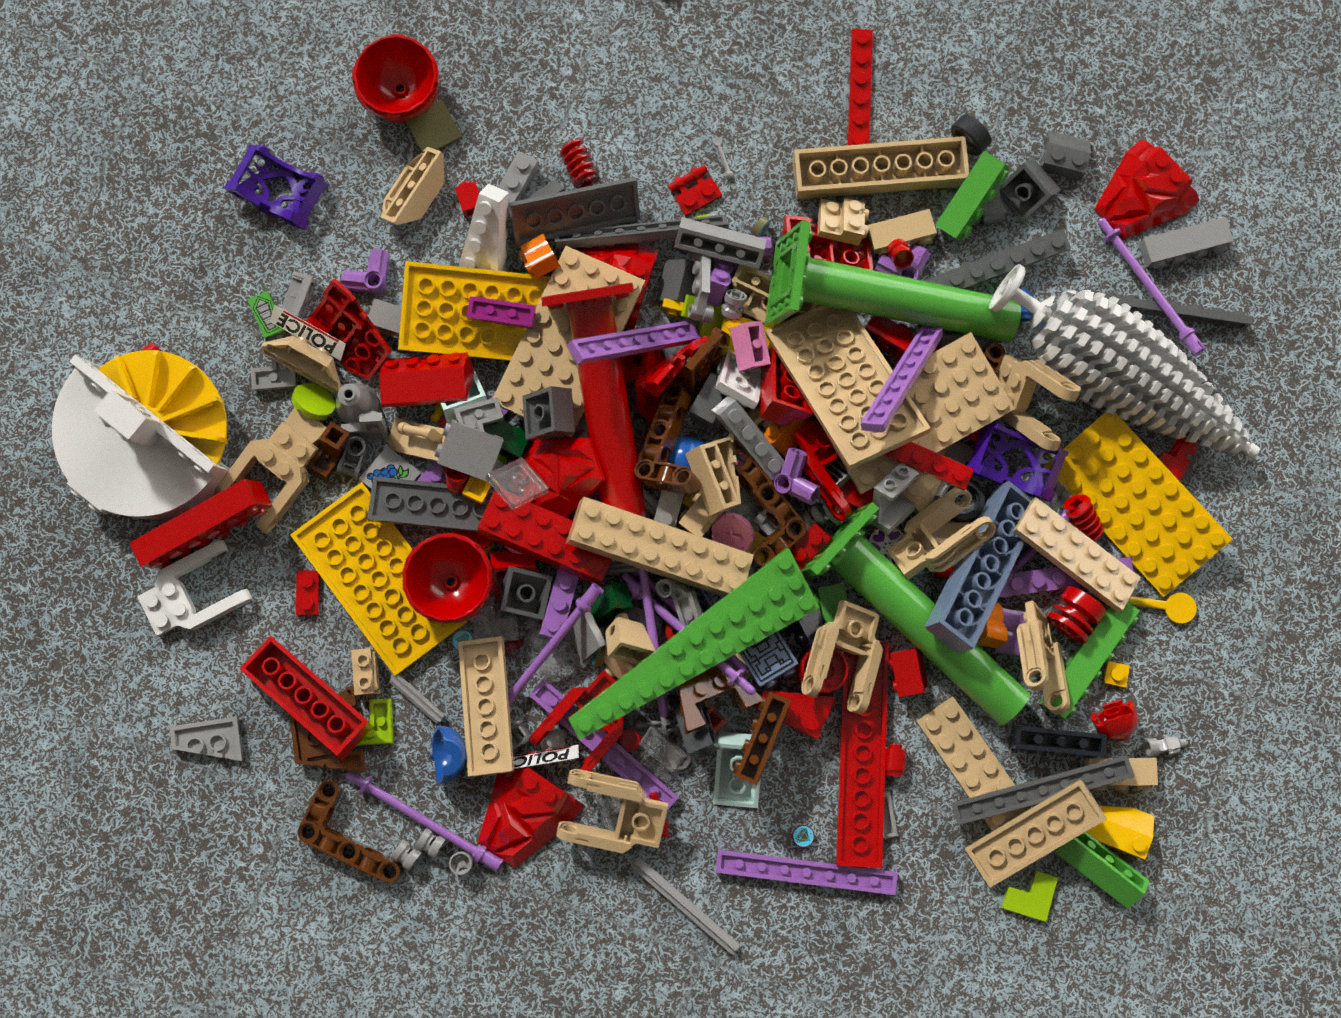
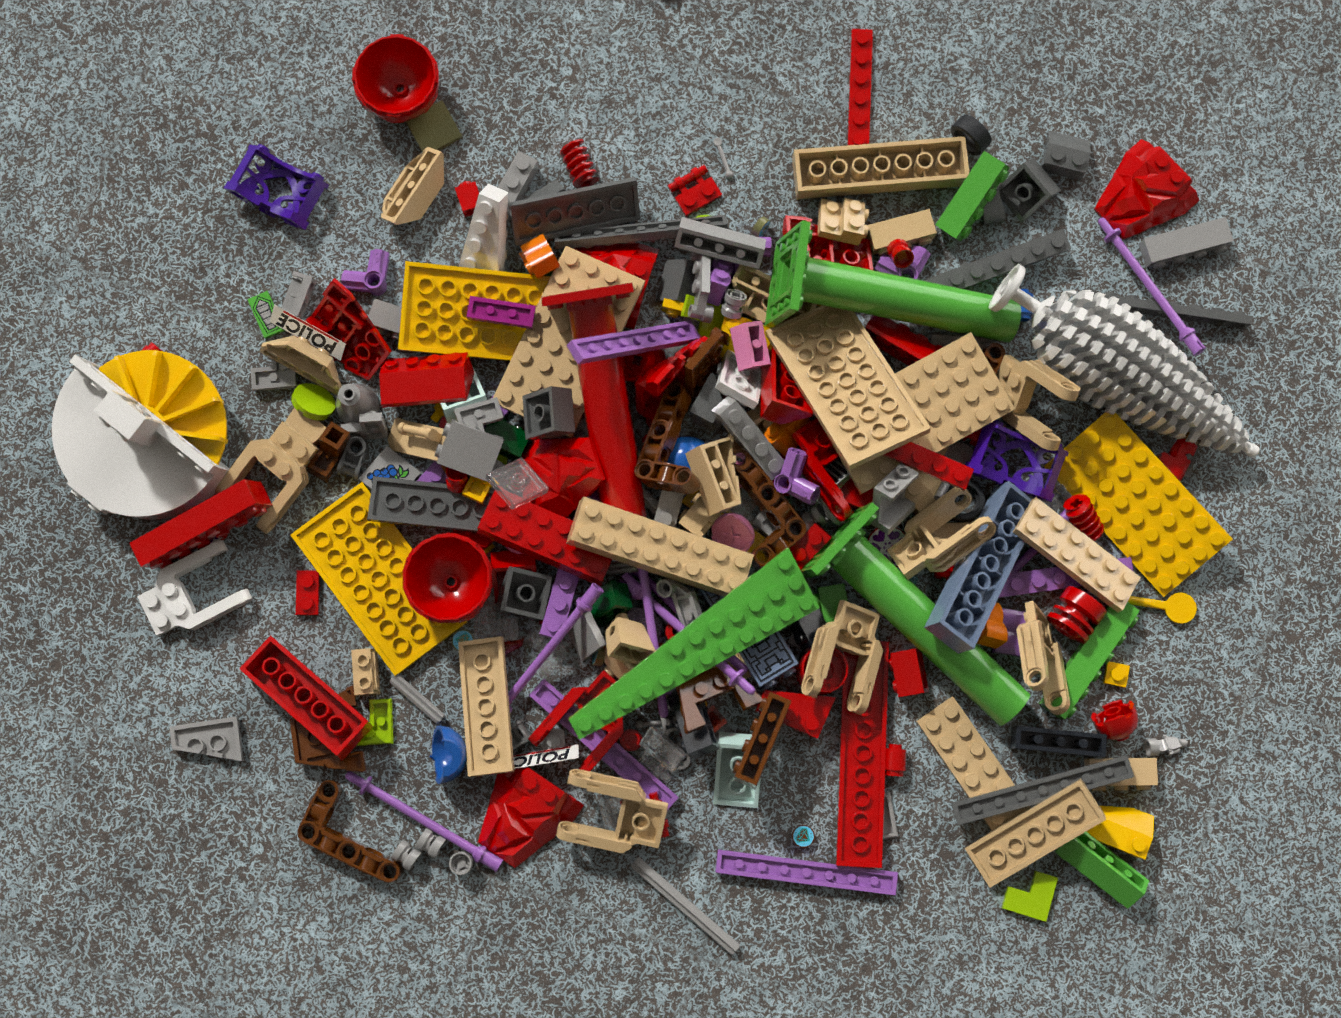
(901, 380): medium lavender plate -> none

